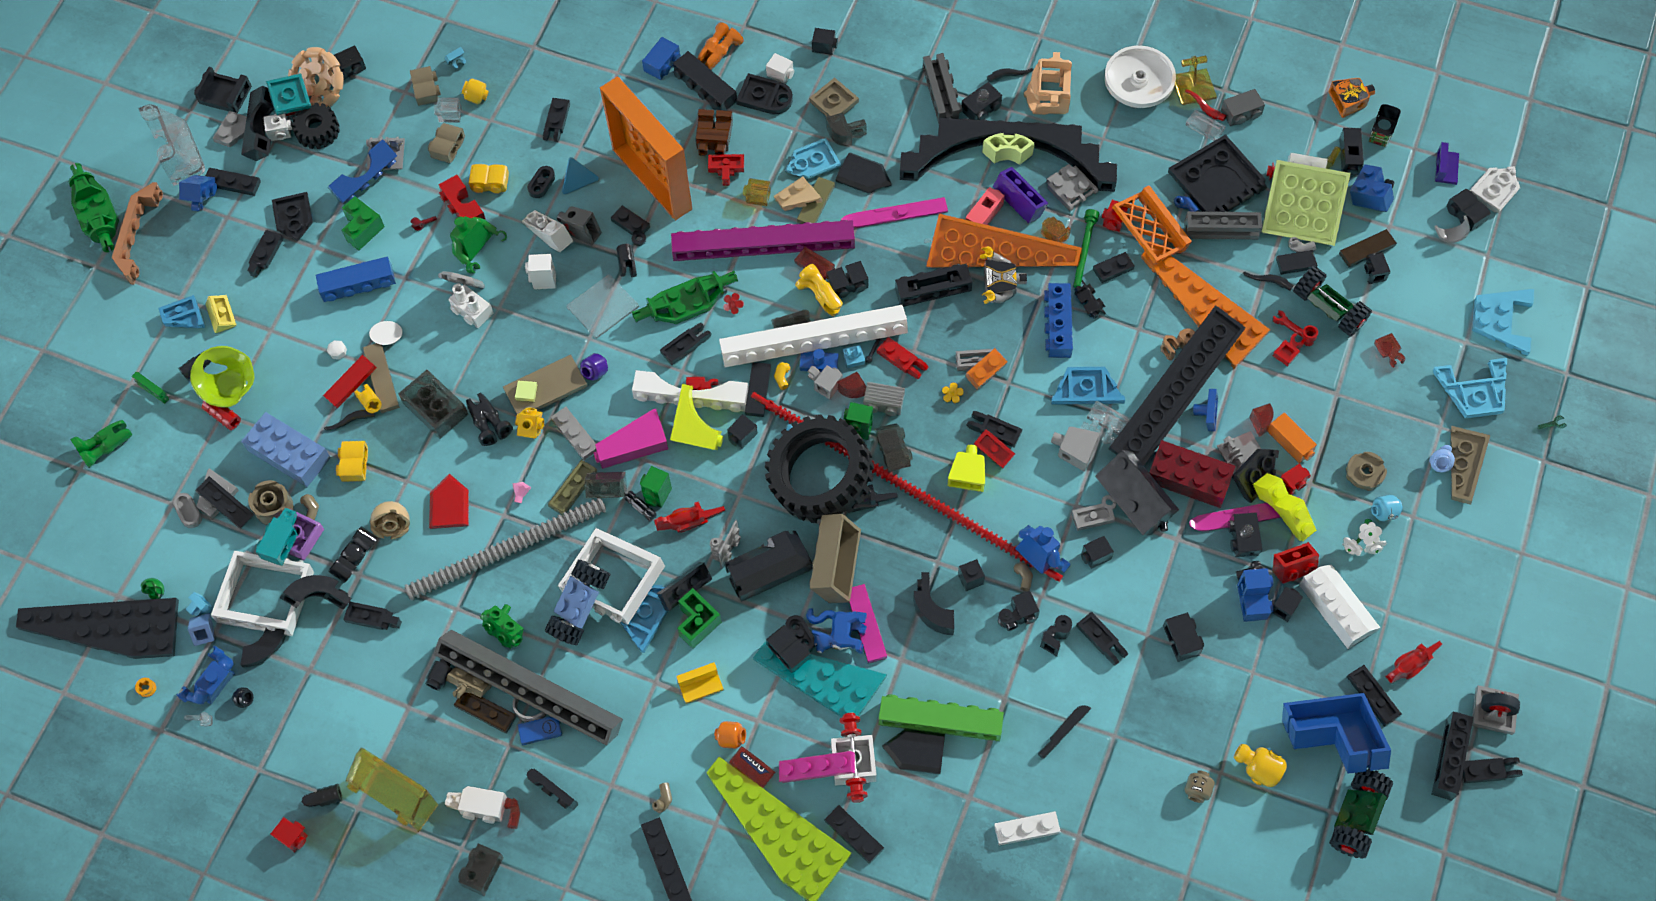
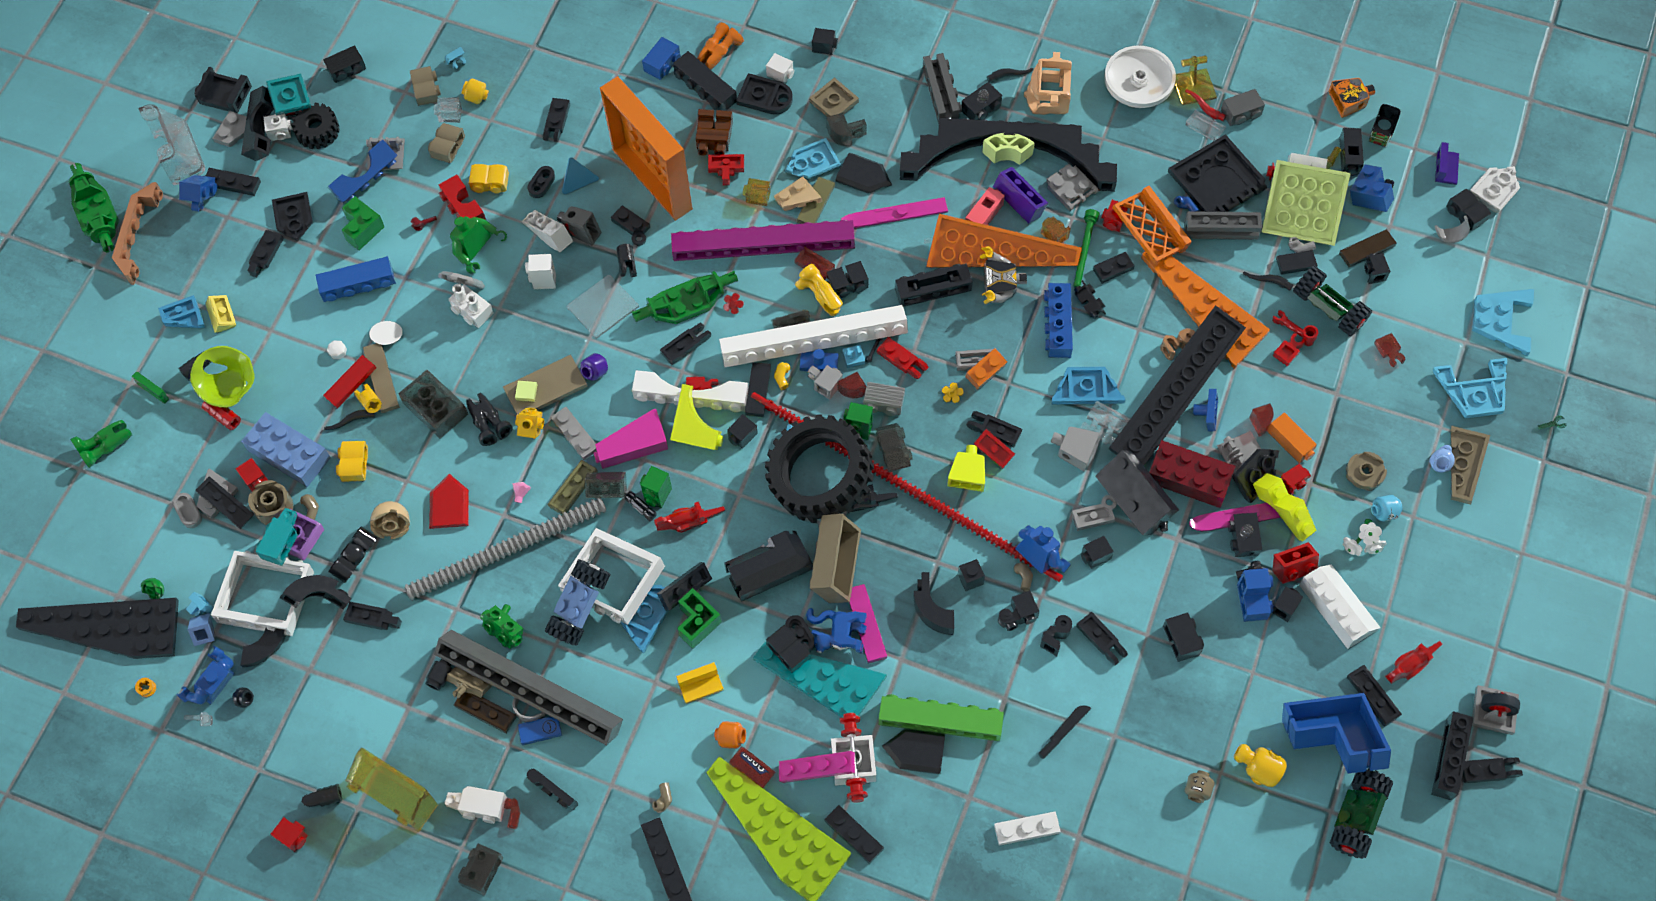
(251, 473): none -> red brick
(326, 77): light nougat plate -> none
(722, 549): light grey hinge -> none

